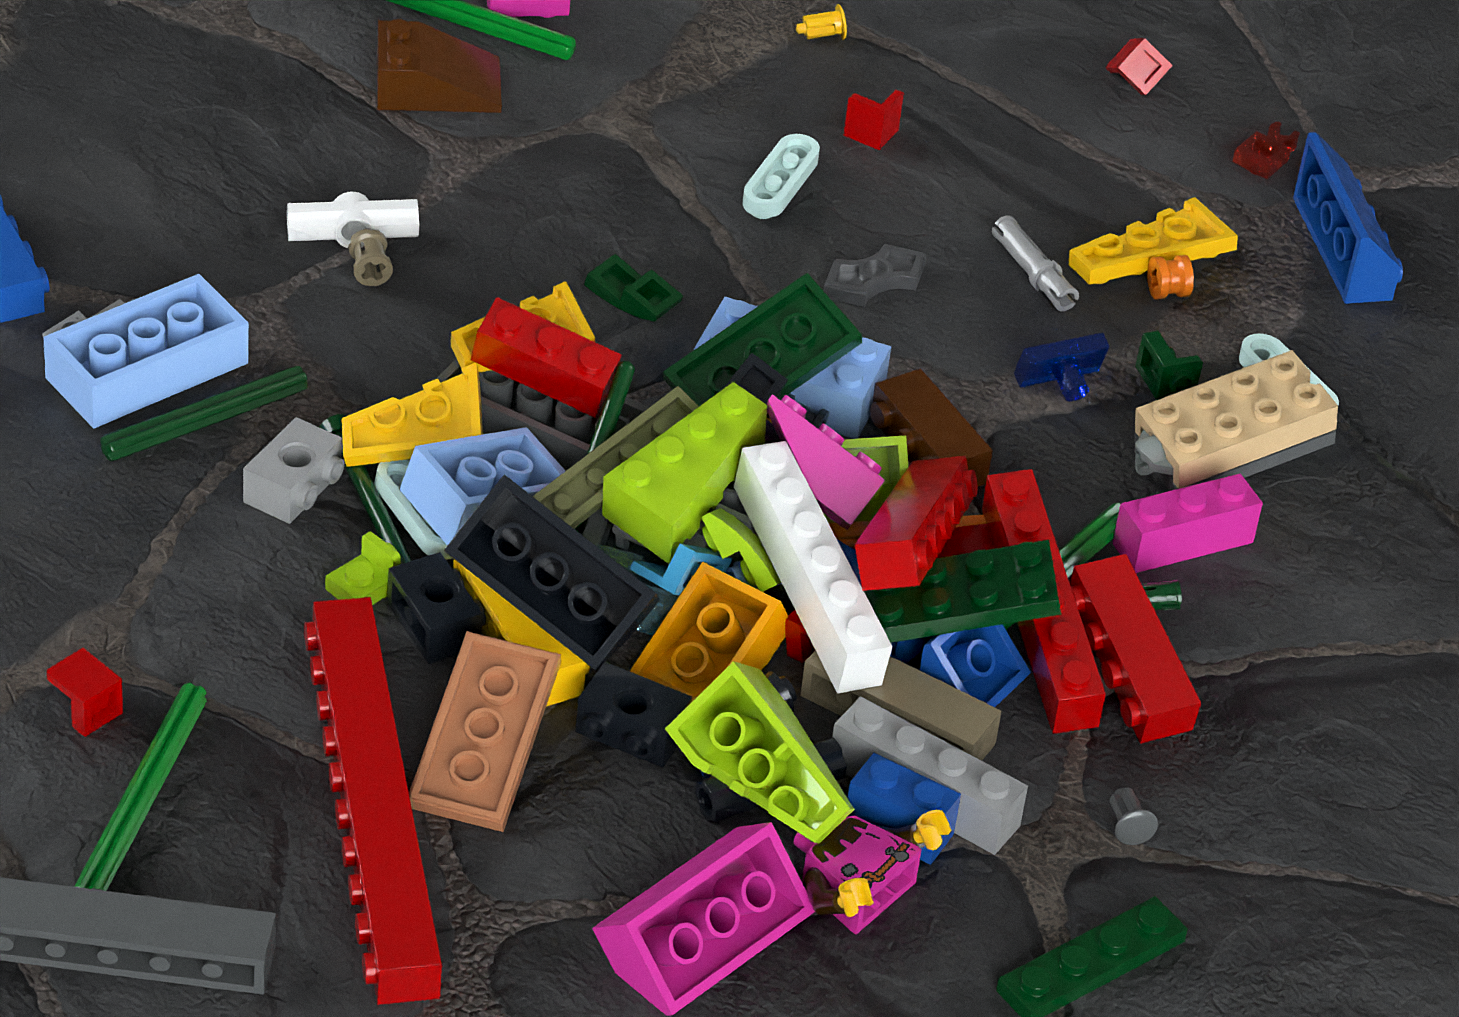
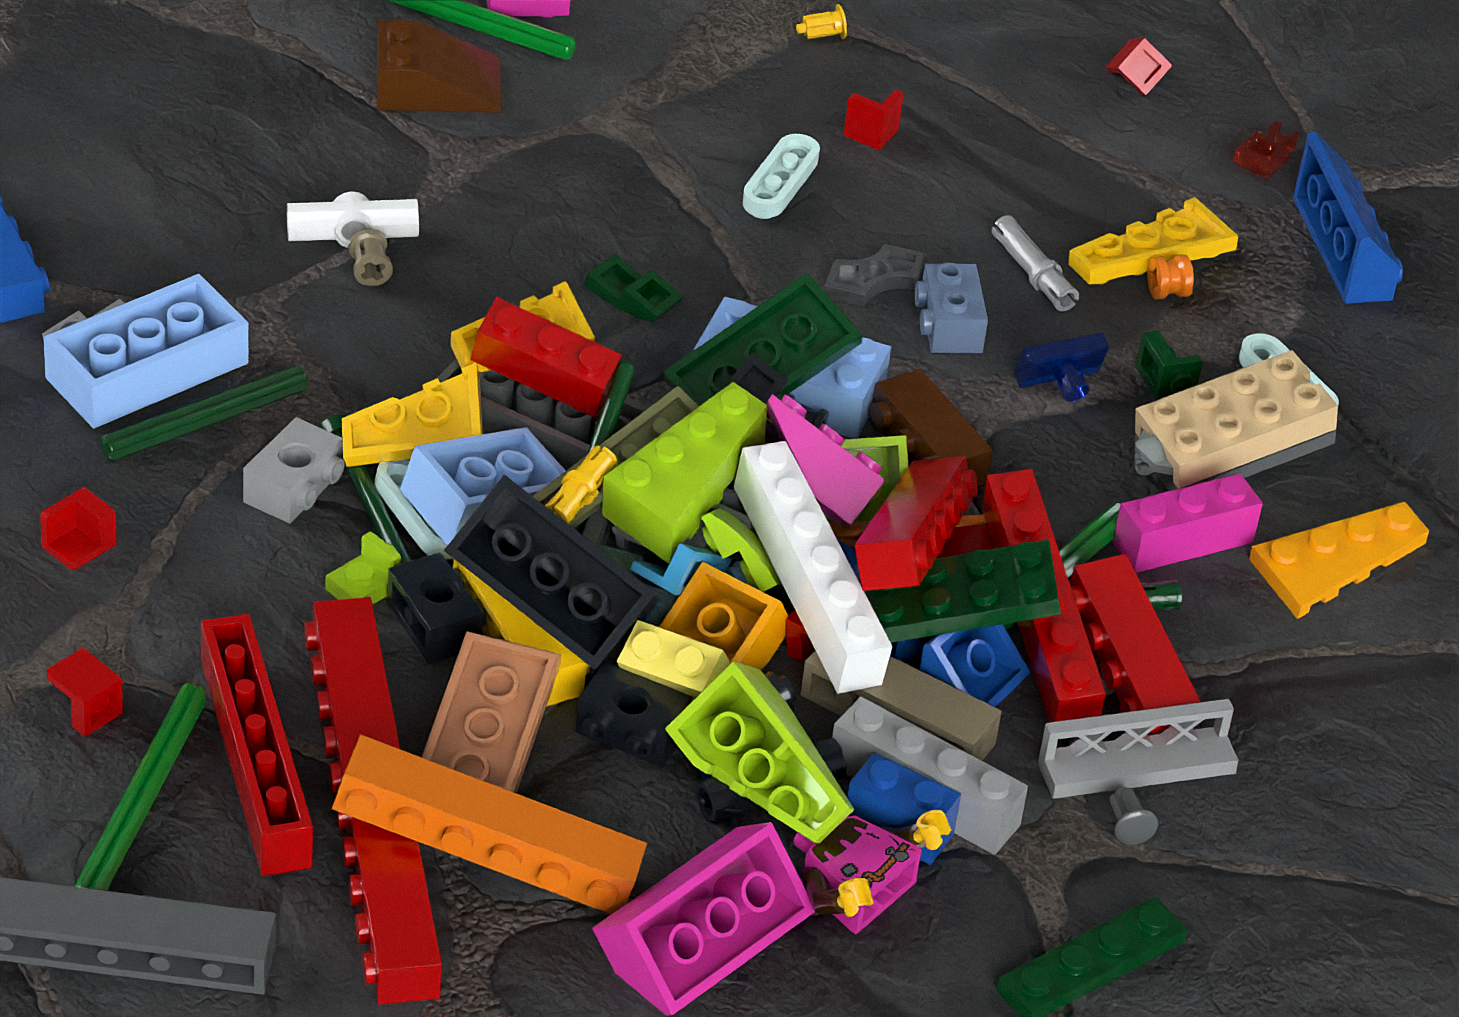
(78, 528): none -> red panel
(256, 745): none -> red brick
(489, 825): none -> orange brick
(581, 485): none -> yellow pin
(672, 659): none -> light yellow brick
(952, 308): none -> sand blue brick
(1135, 756): none -> light grey fence
(1328, 557): none -> light orange wing

